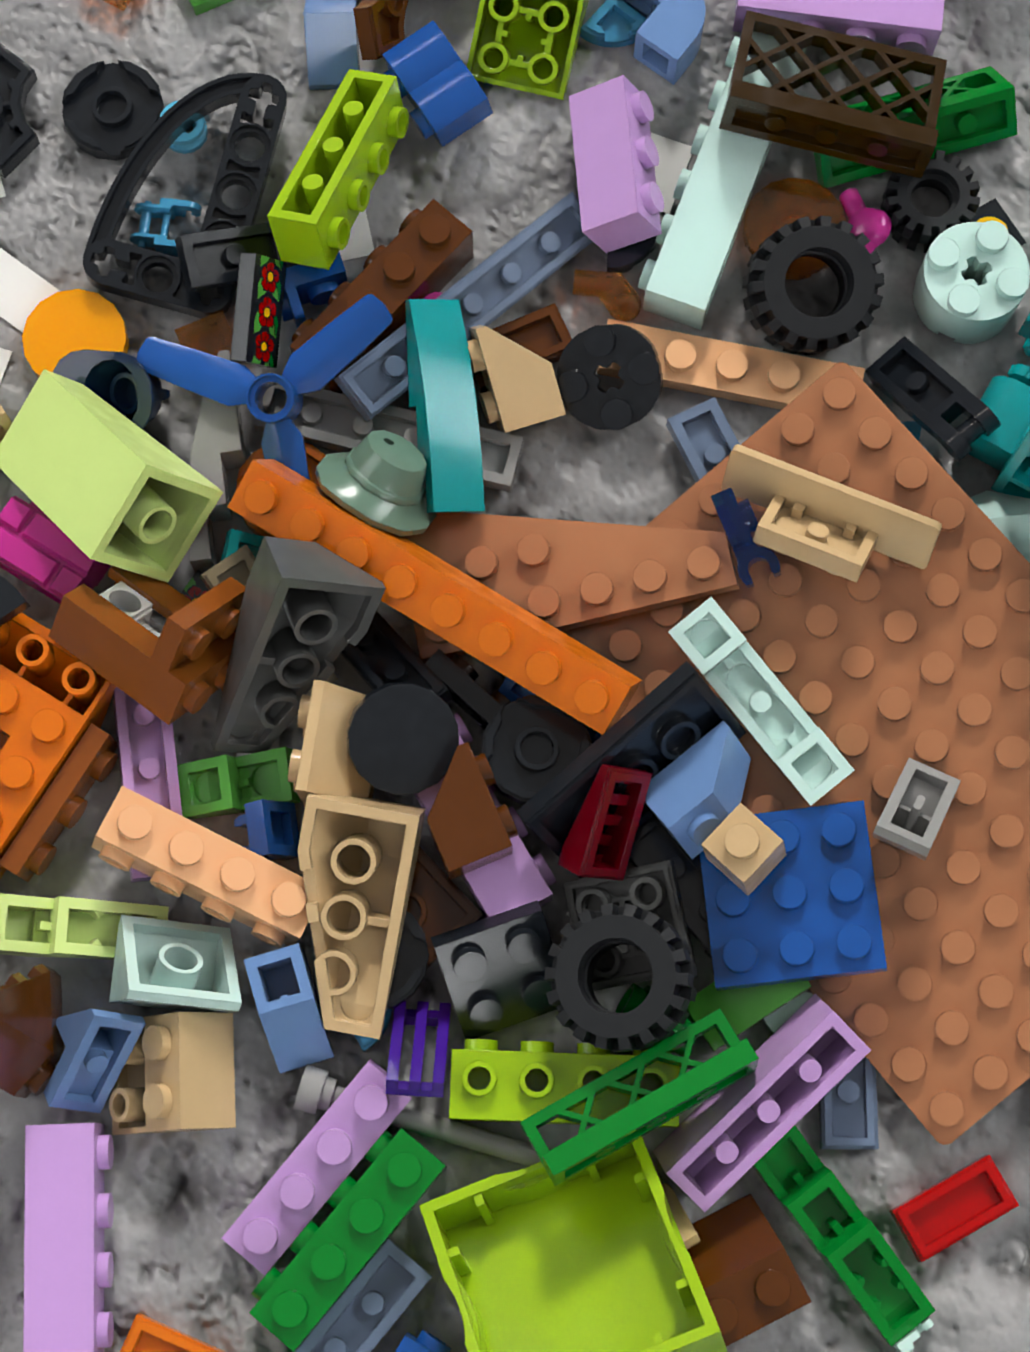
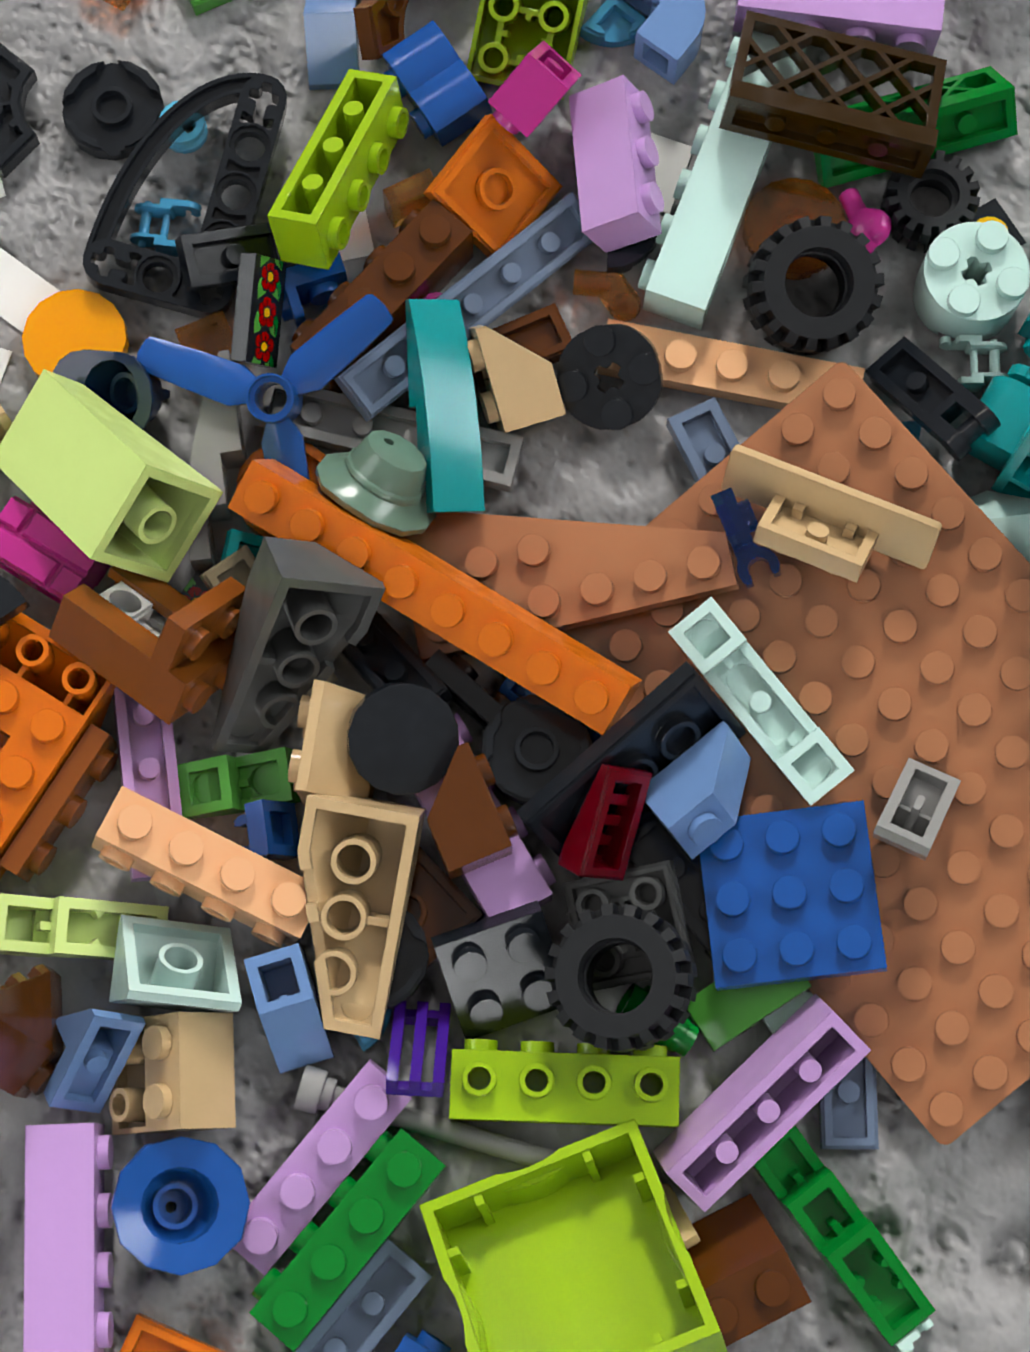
(207, 1200): none -> blue hat
(407, 196): none -> clear orange tile
(493, 185): none -> orange tile
(533, 90): none -> dark pink brick
(654, 1106): green fence -> none
(744, 849): tan brick -> none
(954, 1208): red tile -> none
(975, 346): none -> light aqua piece

